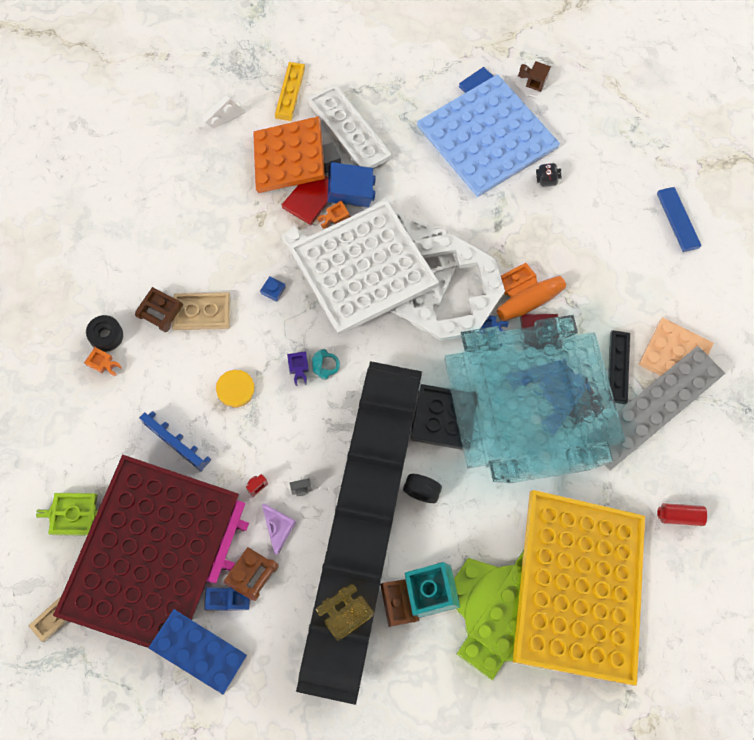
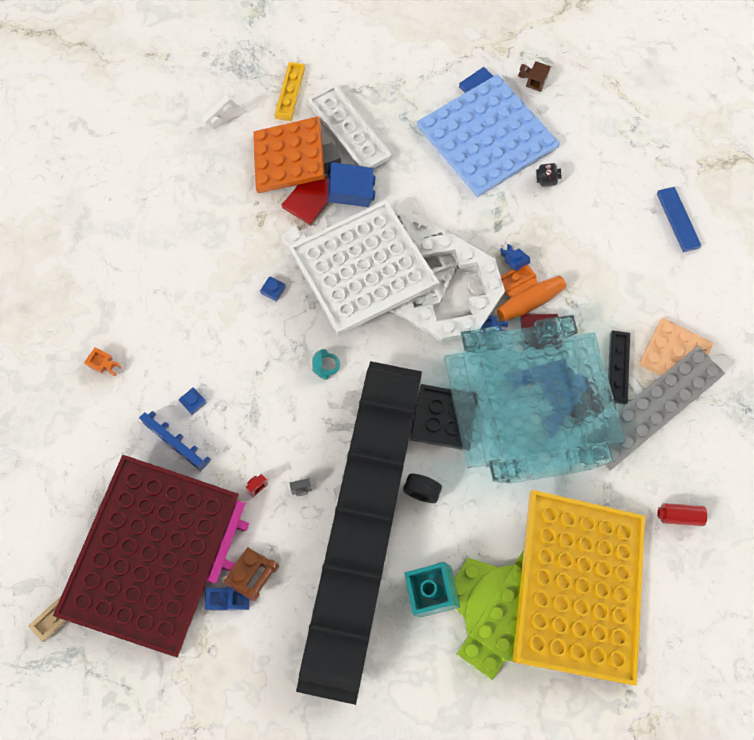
(70, 513): lime plate -> none
(101, 323): black tyre -> none
(161, 303): reddish brown plate -> none
(192, 401): none -> blue plate
(198, 651): blue plate -> none
(202, 311): tan tile -> none
(235, 388): yellow tile -> none
(278, 527): lavender tile -> none
(297, 365): dark purple plate -> none
(335, 214): orange plate -> none
(348, 618): clear yellow plate -> none
(397, 603): dark orange plate -> none
(515, 259): none -> blue plate

